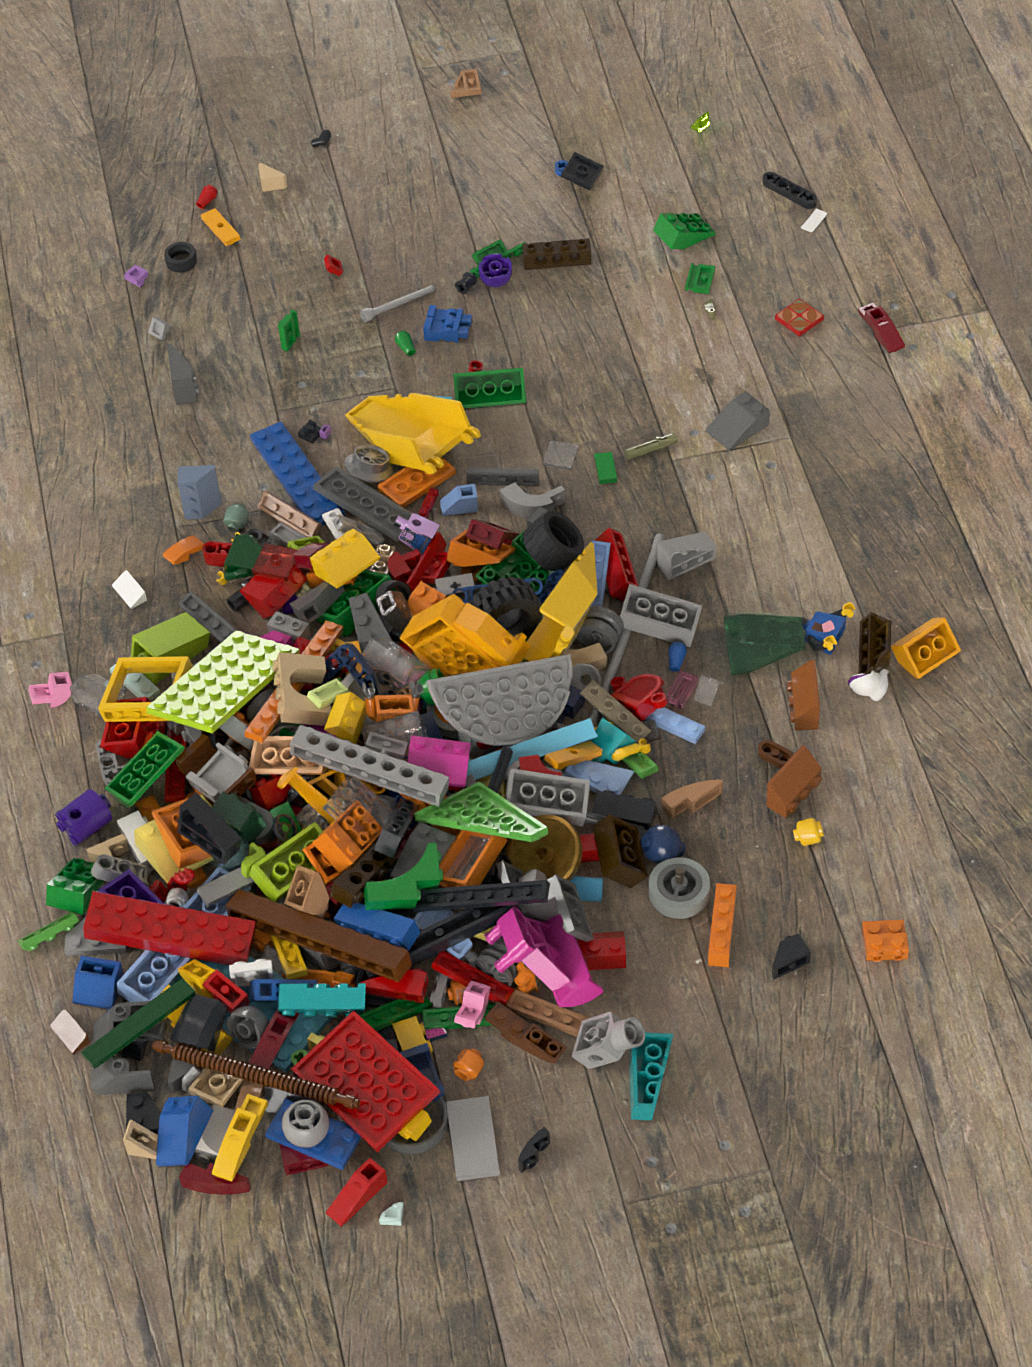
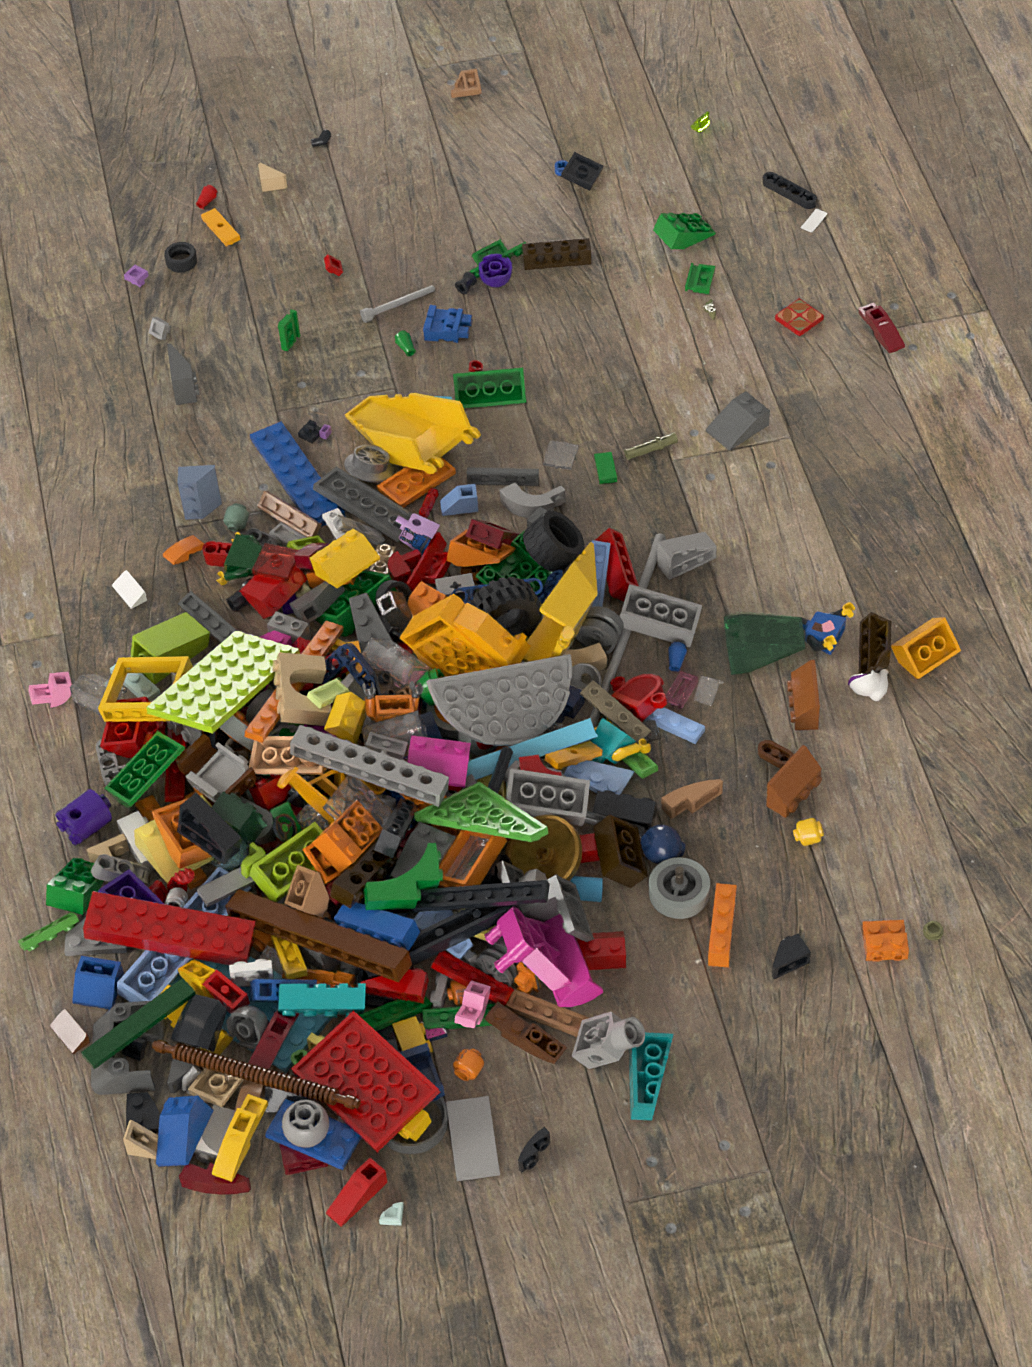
(933, 930): none -> olive plate

